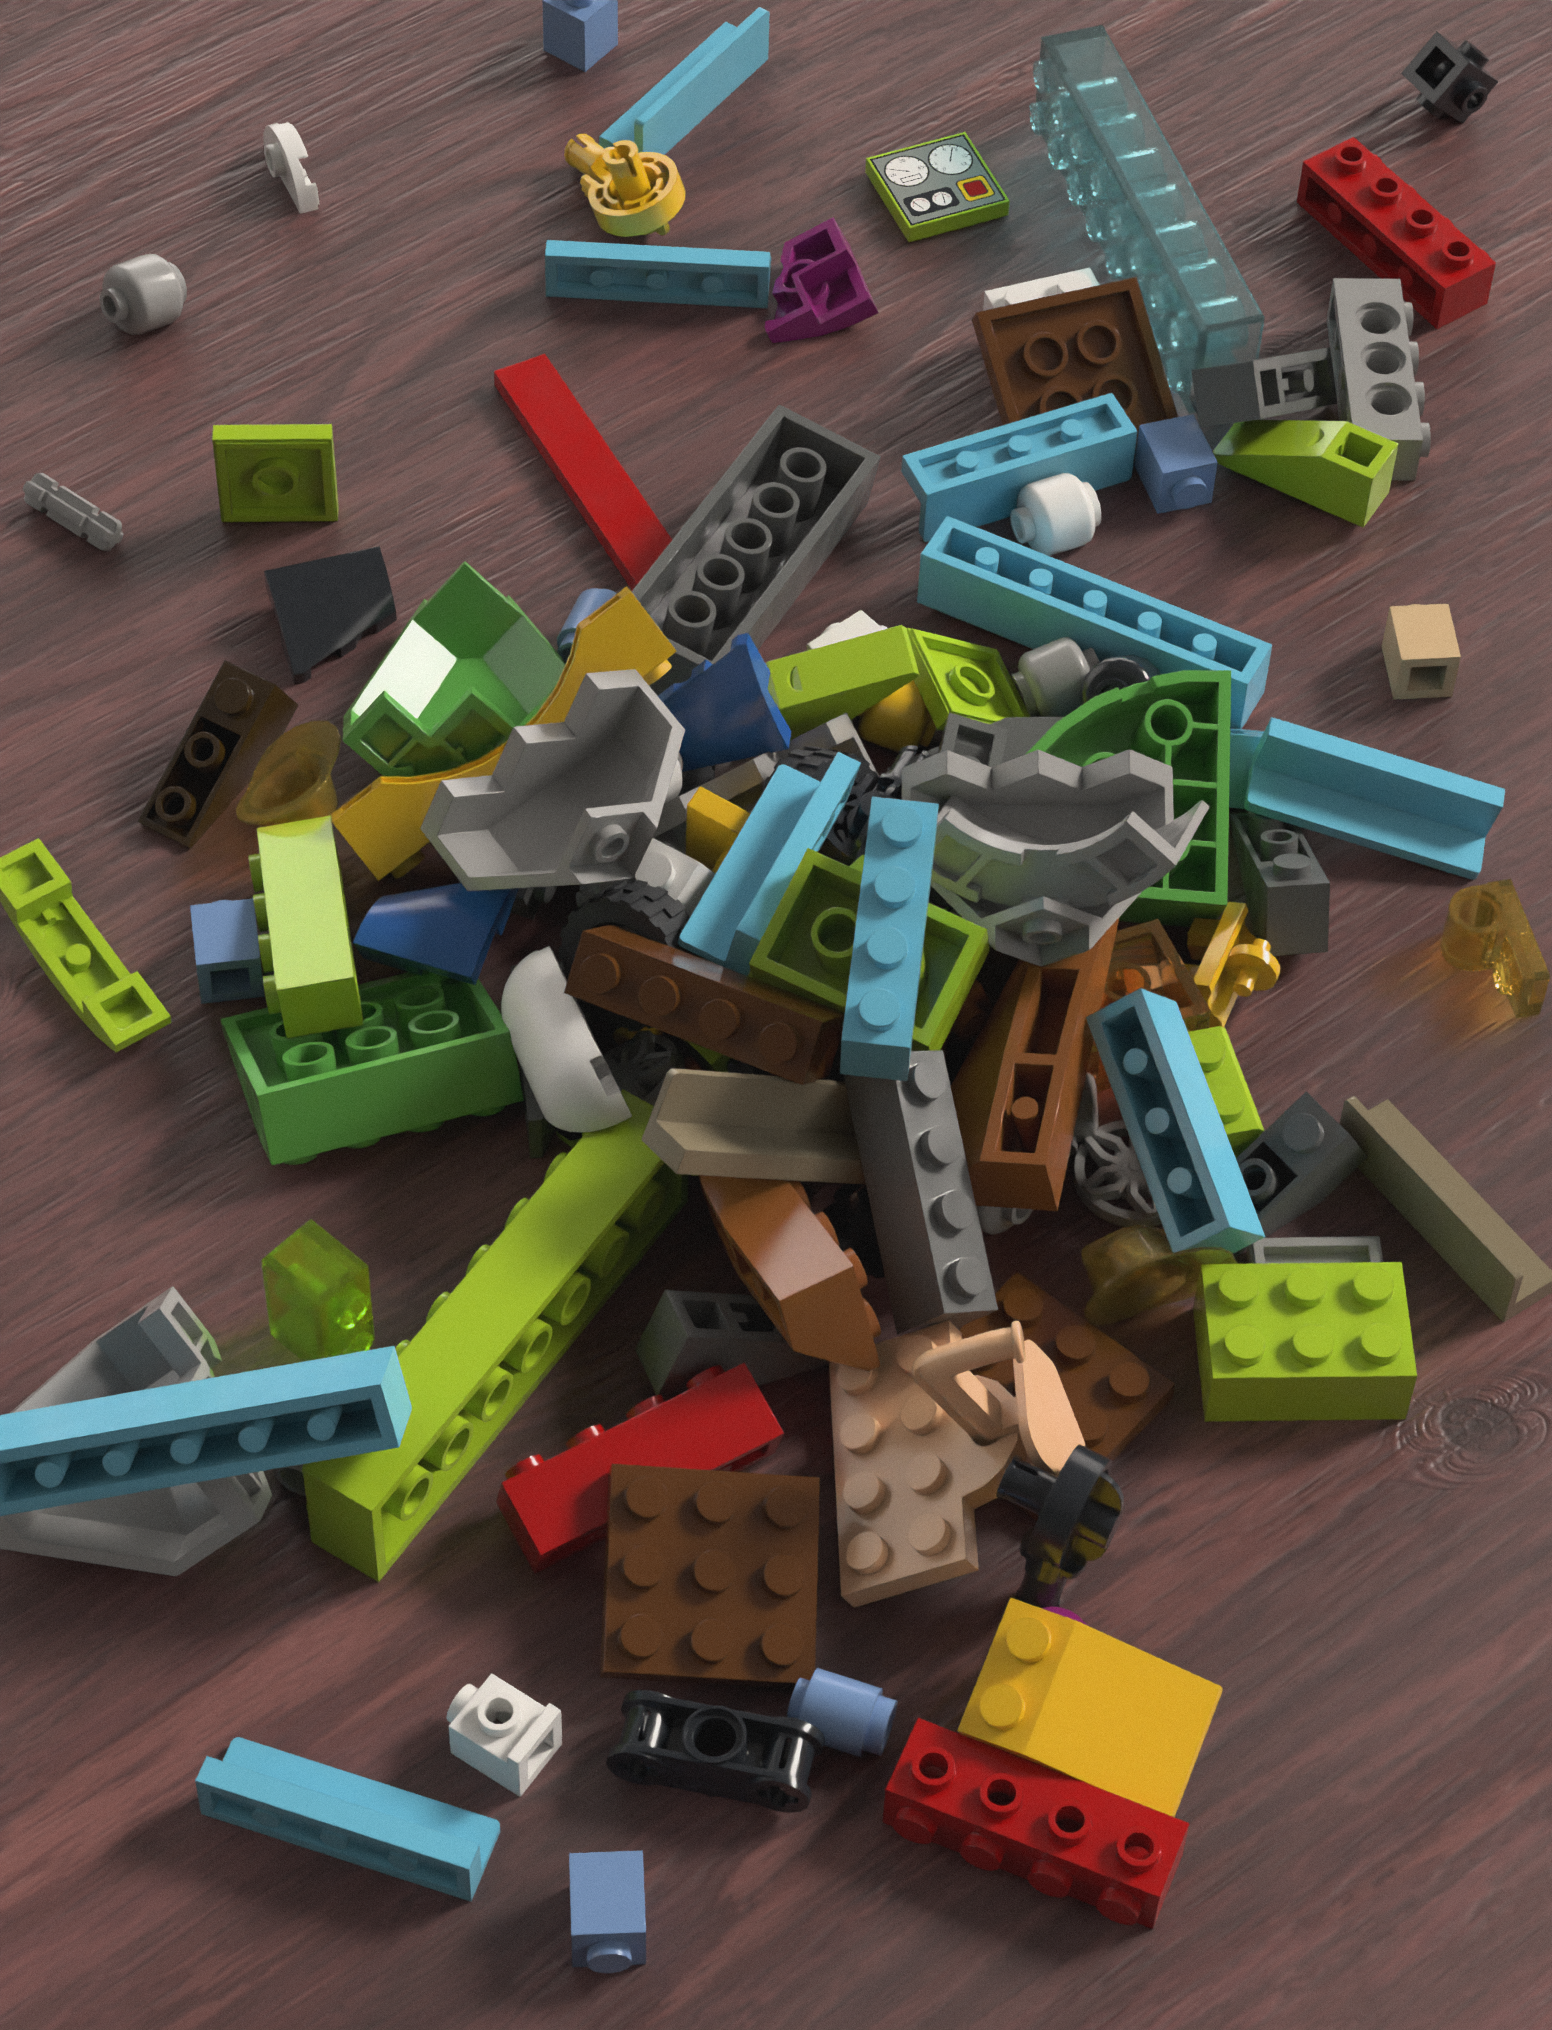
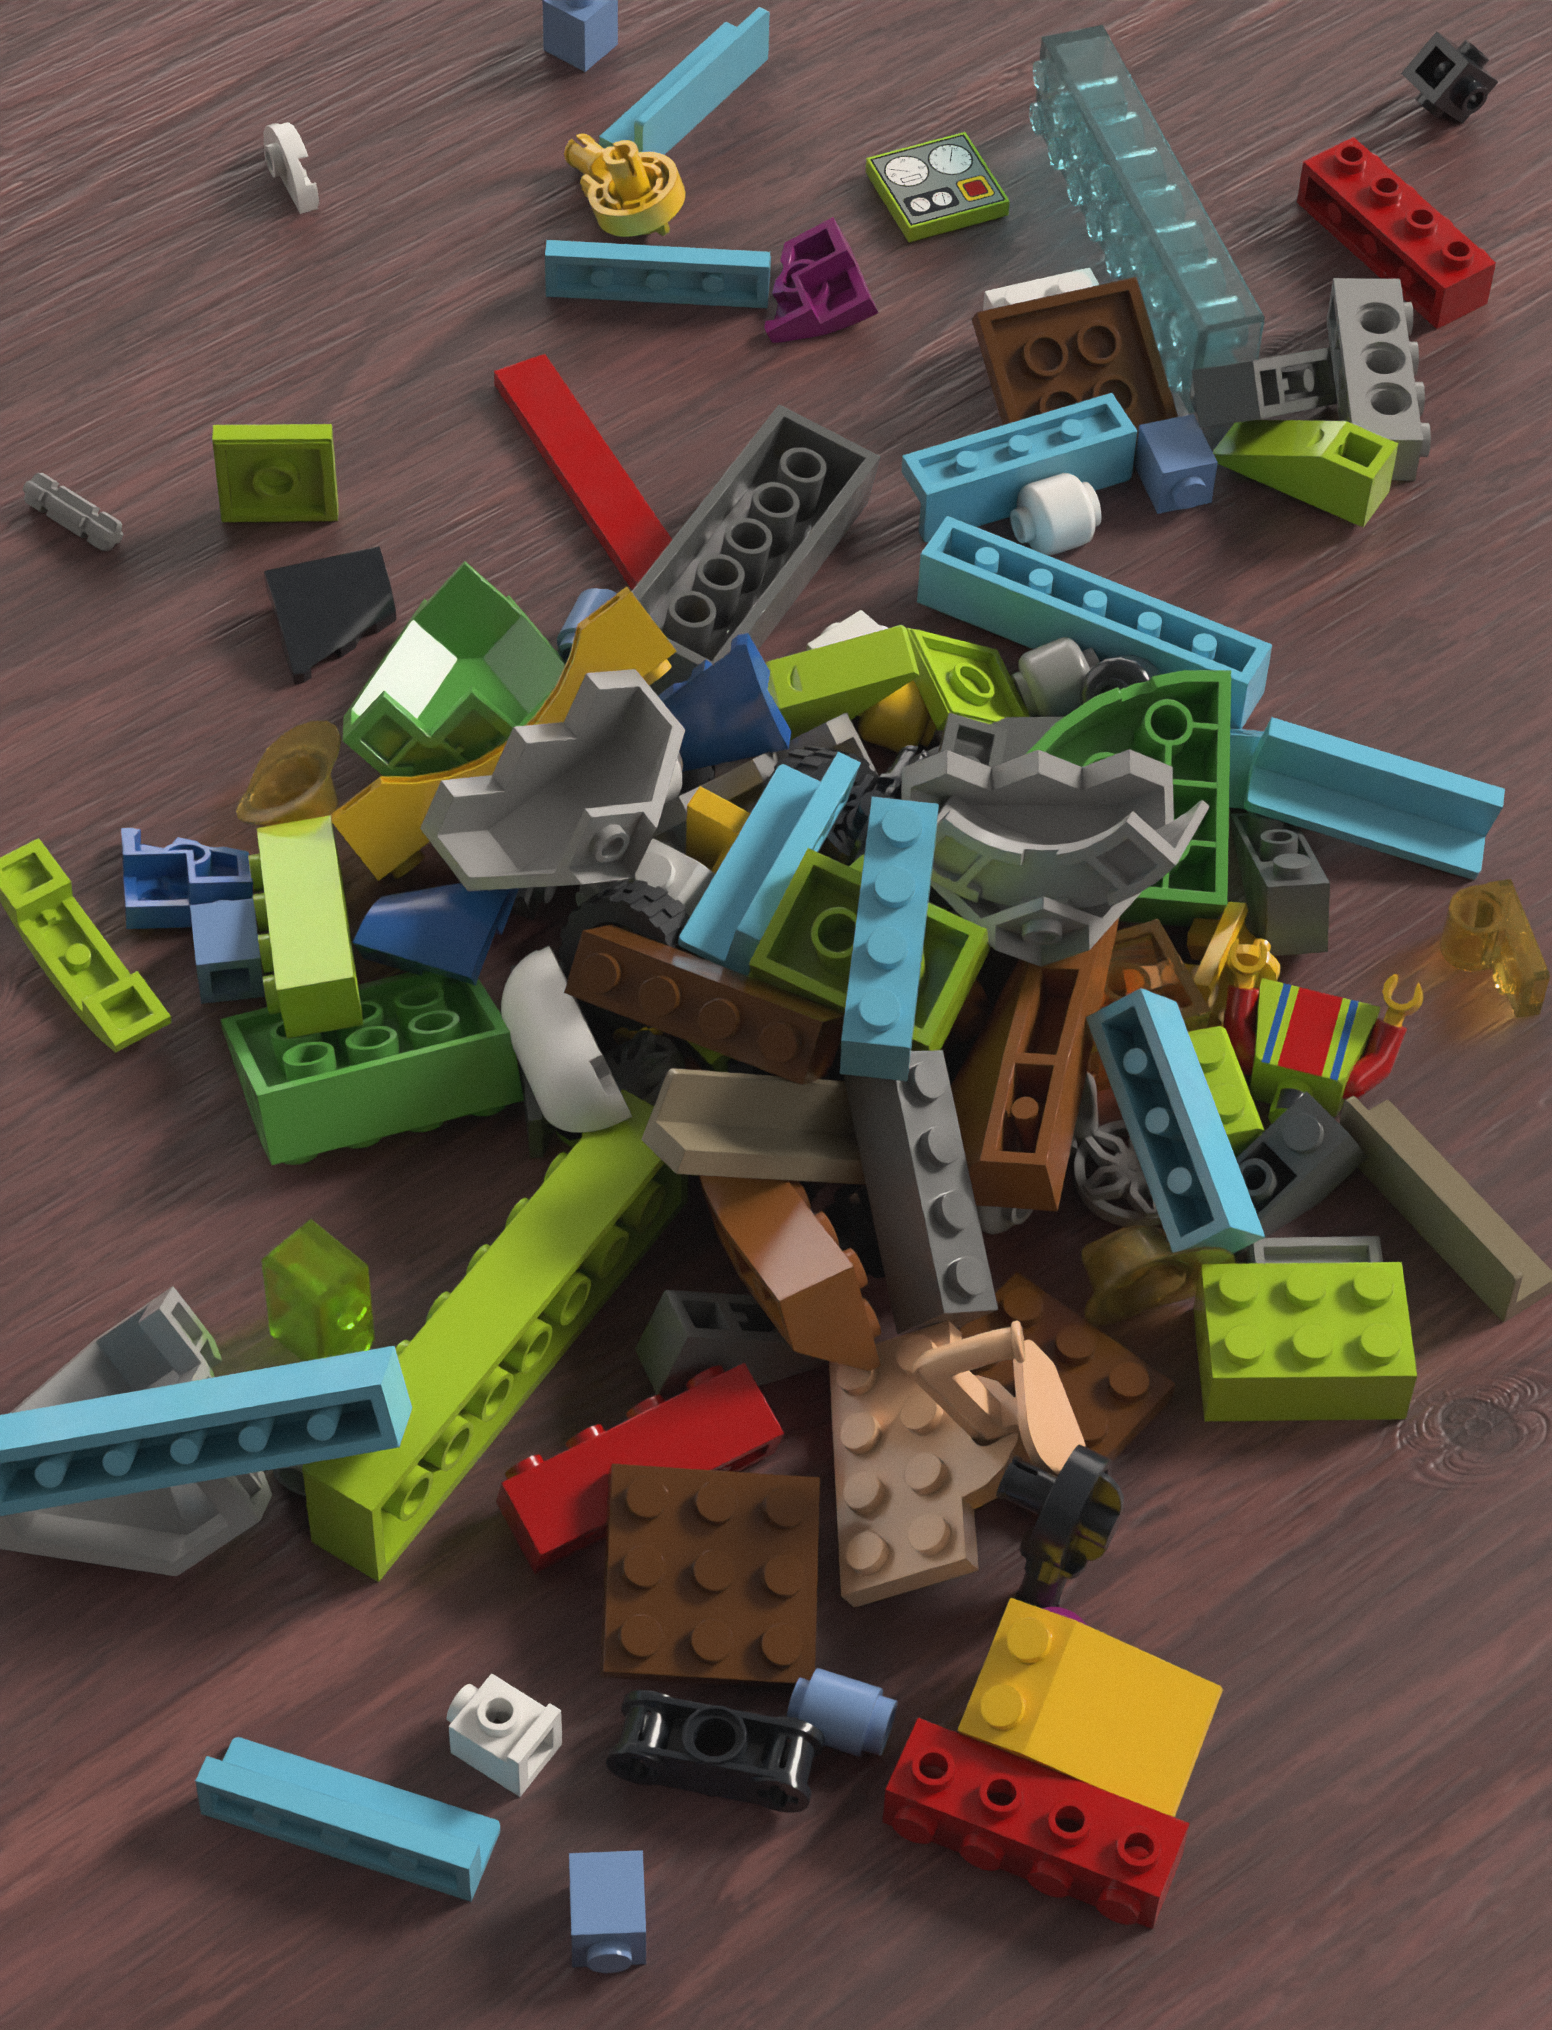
(143, 294): light grey head -> none
(169, 879): none -> blue slope
(217, 753): dark brown slope -> none
(1310, 1039): none -> torso
(1421, 651): tan brick -> none

